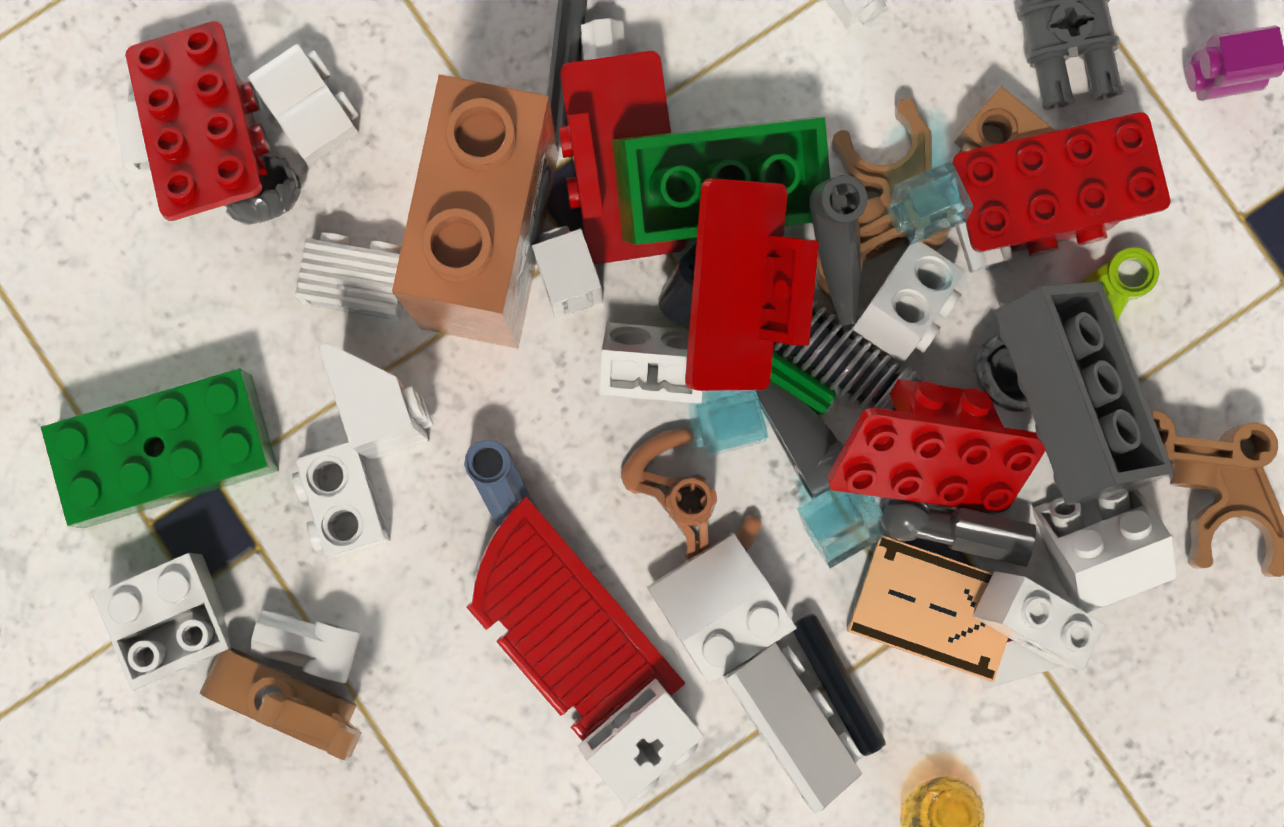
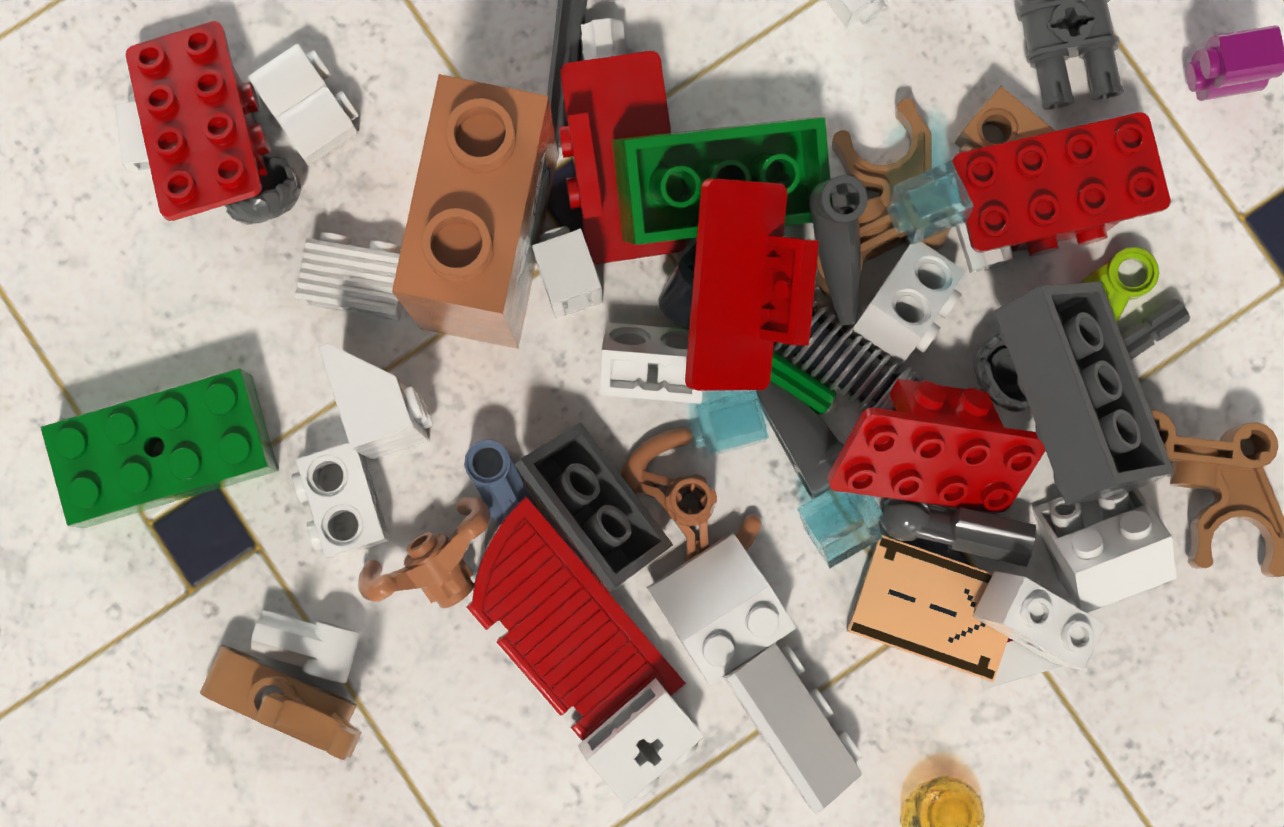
(164, 619): white slope -> none
(432, 562): none -> nougat piece
(593, 506): none -> dark grey slope
(838, 685): black axle -> none
(1155, 327): none -> dark grey piece

